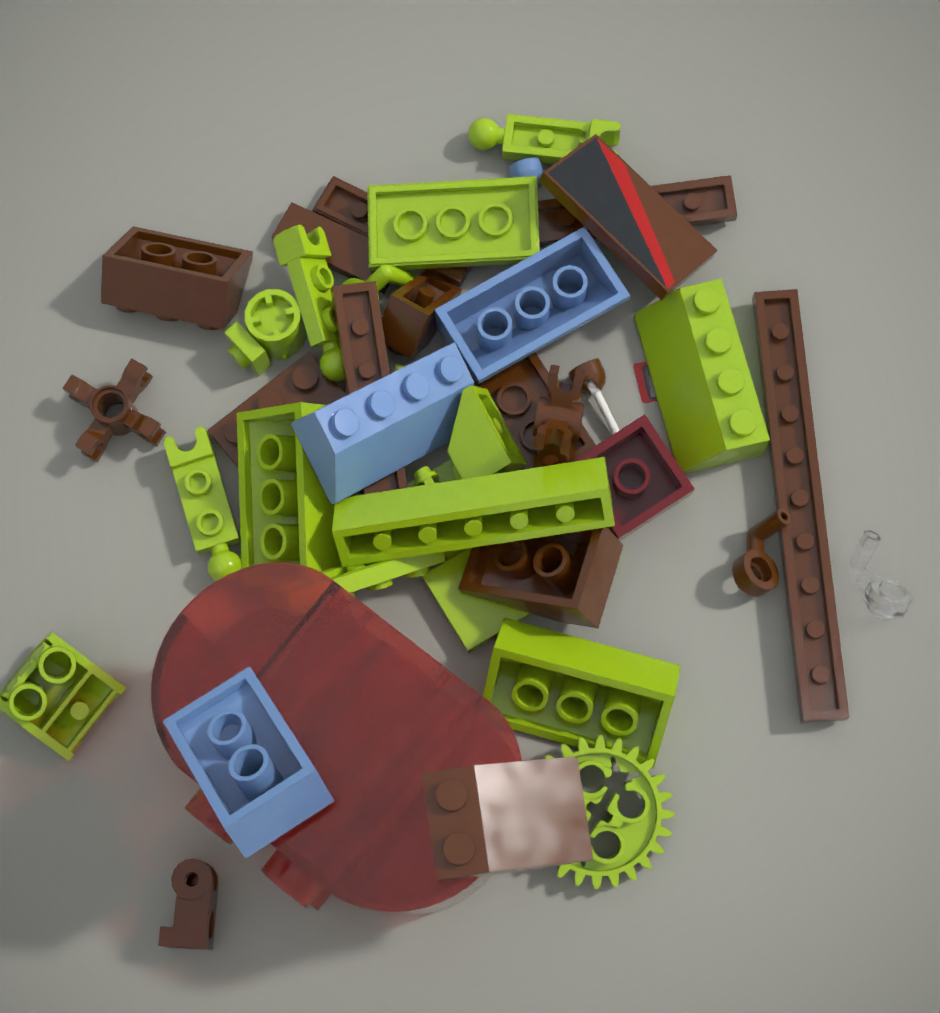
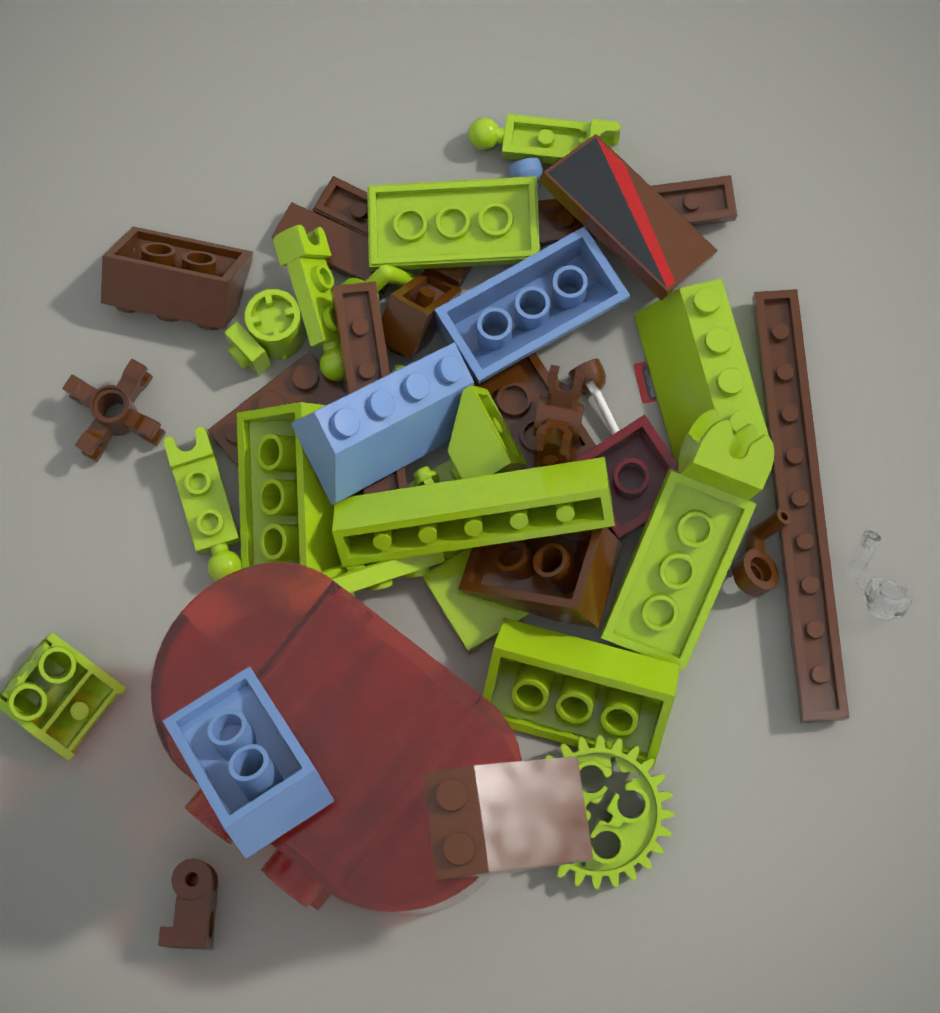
(689, 540): none -> lime hinge

